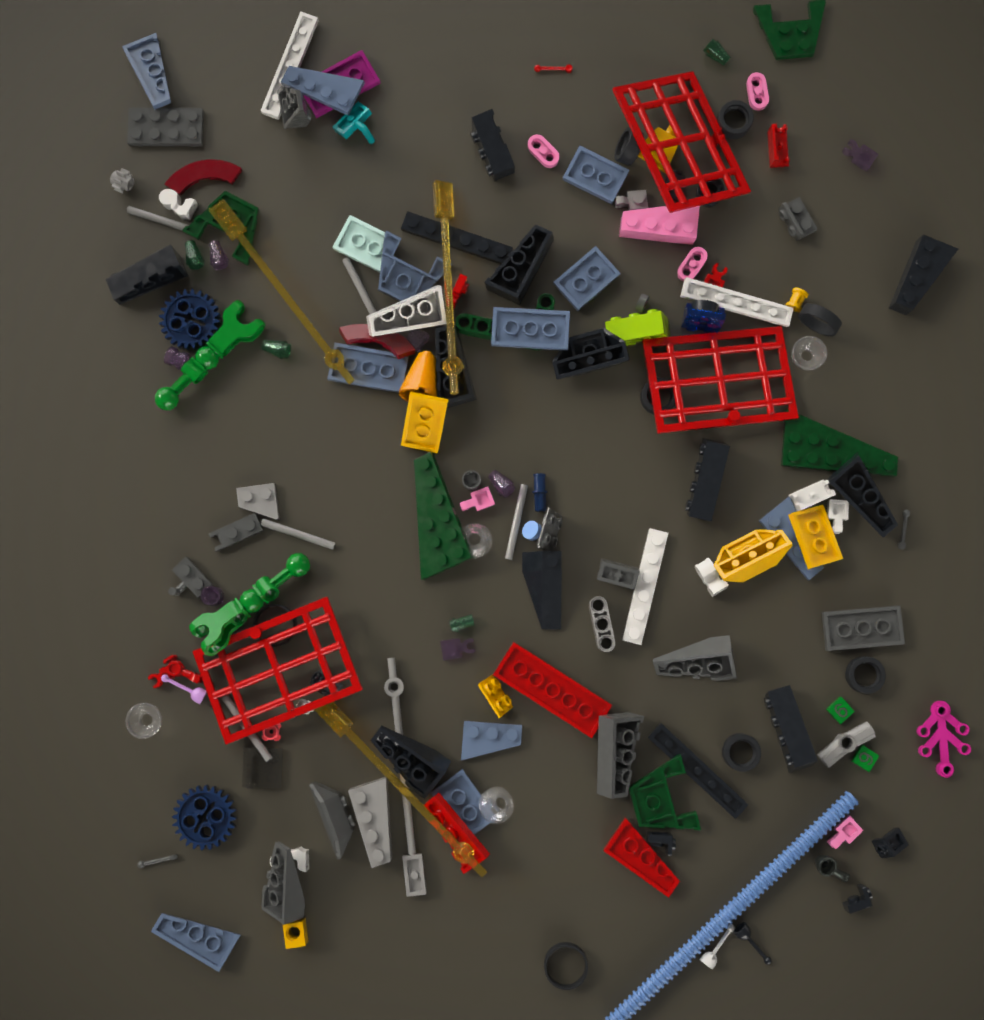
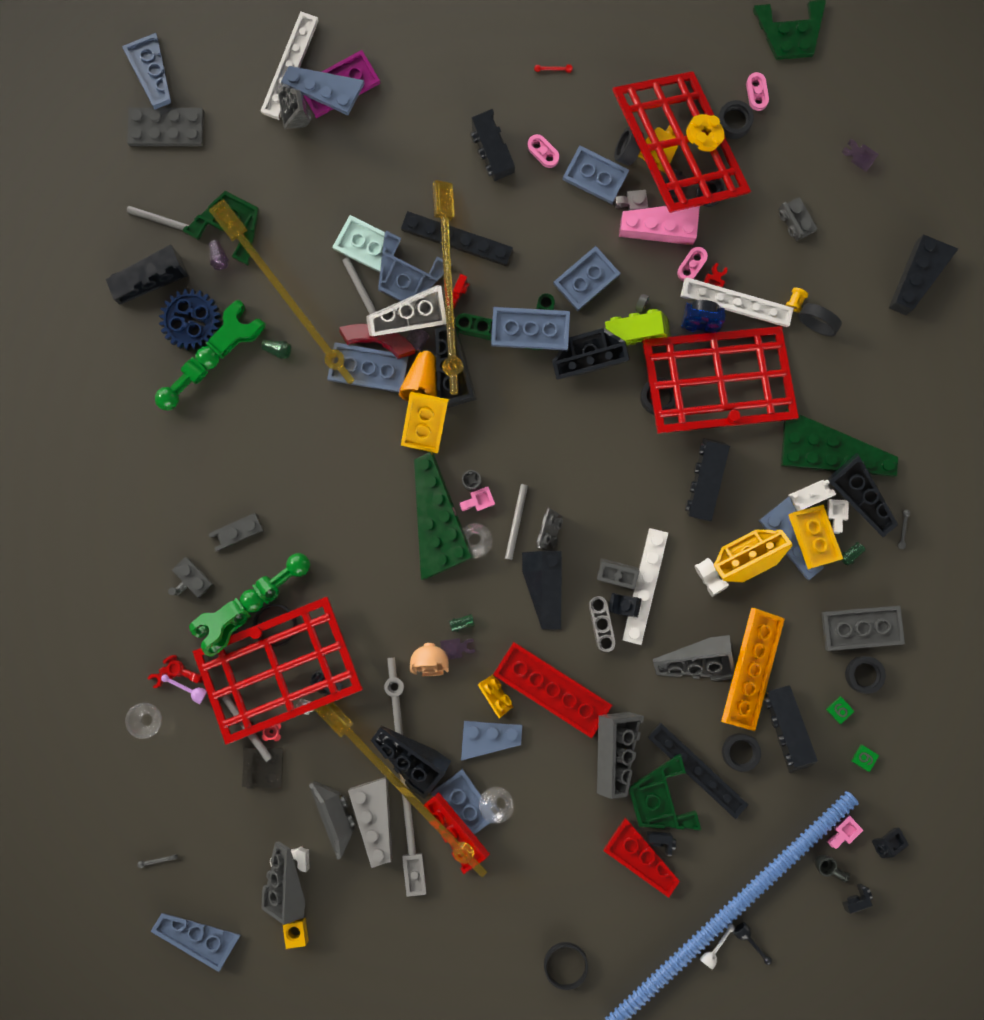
(122, 180): light grey gear -> none
(172, 201): white leg -> none
(176, 358): clear purple wheel -> none
(190, 807): dark blue gear -> none
(193, 256): clear green cone -> none
(201, 170): dark red tile -> none
(210, 593): clear purple wheel -> none
(259, 499): light grey wing -> none
(298, 534): light grey bar -> none
(354, 121): teal plate -> none
(429, 660): none -> light nougat cylinder
(502, 484): clear purple cone -> none
(517, 272): black wedge -> none
(531, 530): light blue tile -> none
(539, 492): dark blue axle -> none
(624, 605): none -> black bracket
(711, 125): none -> yellow plate
(716, 52): clear green cone -> none
(753, 669): none -> light orange plate
(778, 146): red hinge -> none
(815, 347): clear piece -> none
(853, 553): none -> clear green pin
(856, 737): light grey piece -> none
(943, 736): dark pink plant -> none

